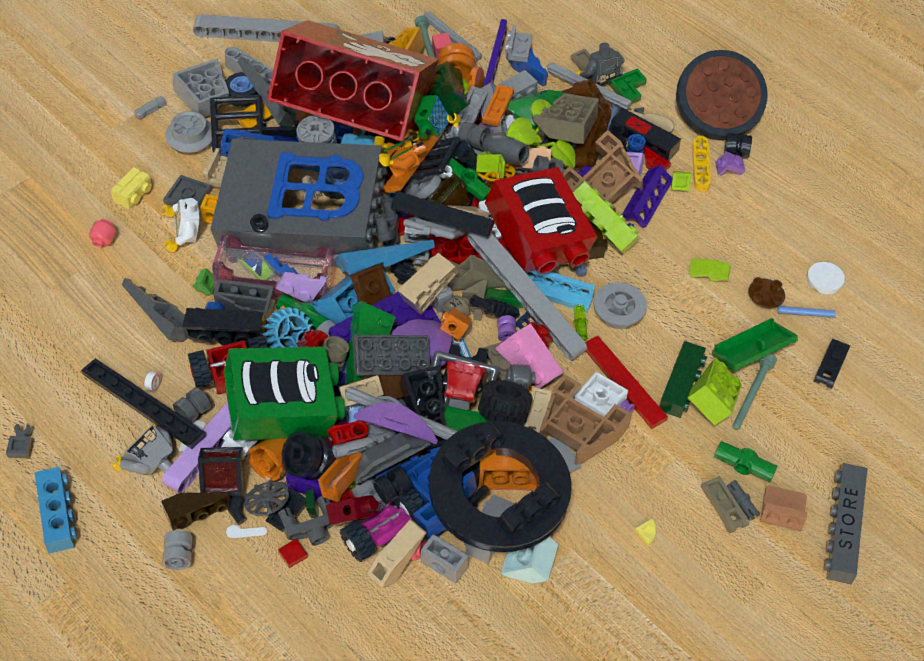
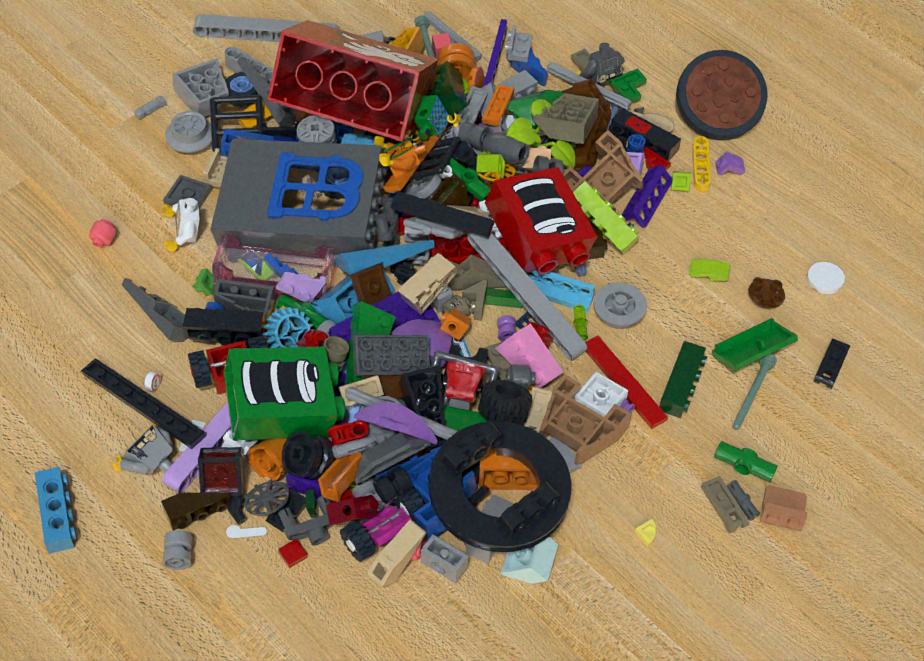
(20, 444): dark grey plate -> none
(131, 188): light yellow brick -> none
(194, 403): dark grey wheel -> none
(208, 208): light orange brick -> none
(258, 218): black bush -> none
(494, 307): black hinge -> none
(716, 392): lime slope -> none
(738, 145): black wheel -> none
(806, 311): medium blue bar -> none
(846, 523): dark grey brick -> none

